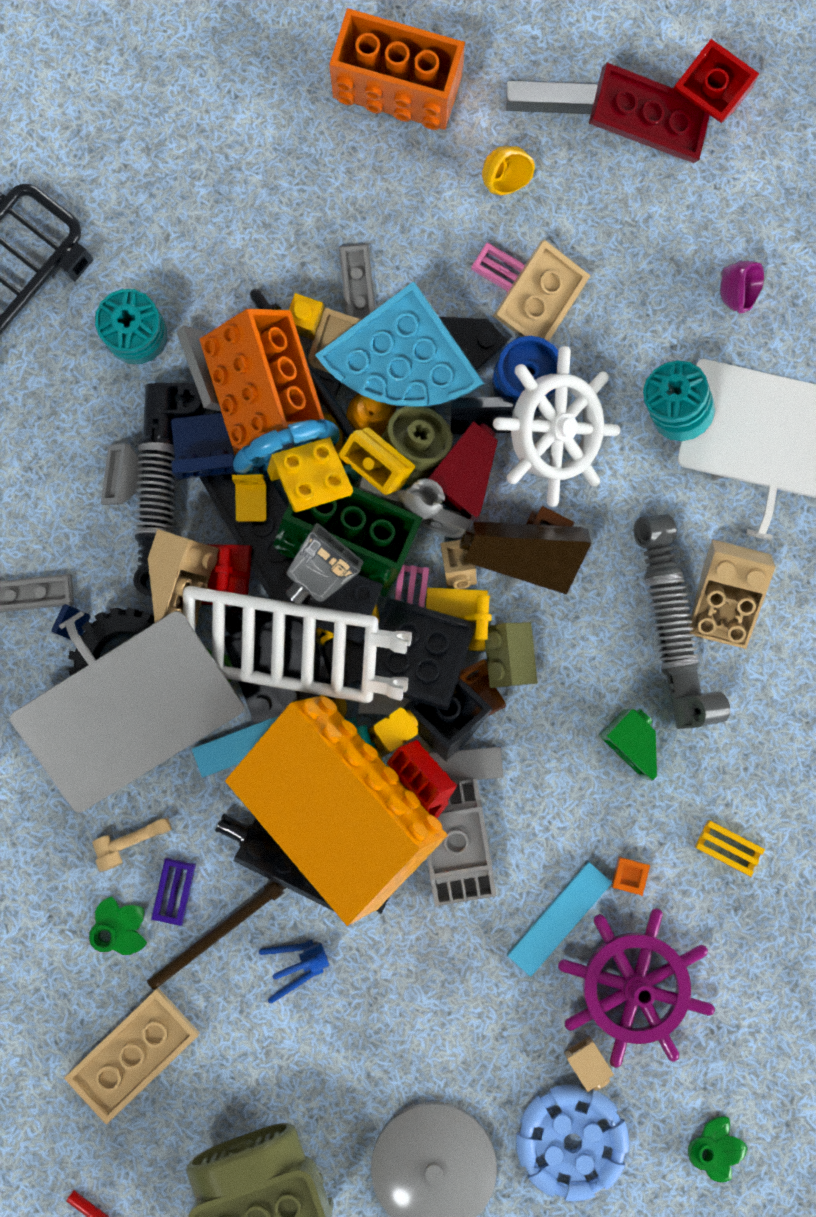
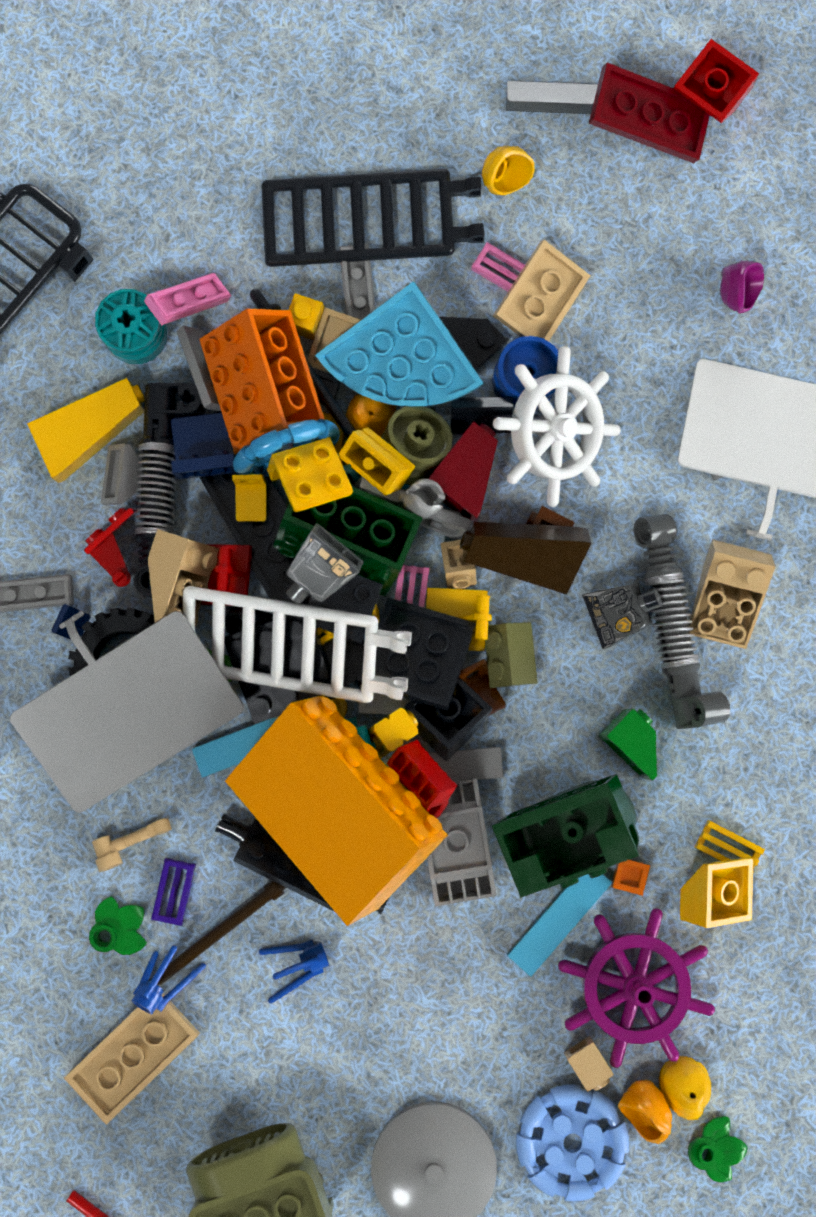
(84, 427): none -> yellow slope
(106, 551): none -> red plate
(149, 994): none -> blue plant
(187, 298): none -> bright pink tile
(396, 69): orange brick -> none
(447, 189): none -> black bar
(569, 836): none -> dark green brick
(620, 612): none -> torso
(647, 1111): none -> light orange hair
(679, 400): teal wheel -> none
(685, 1079): none -> yellow hair
(718, 894): none -> yellow slope

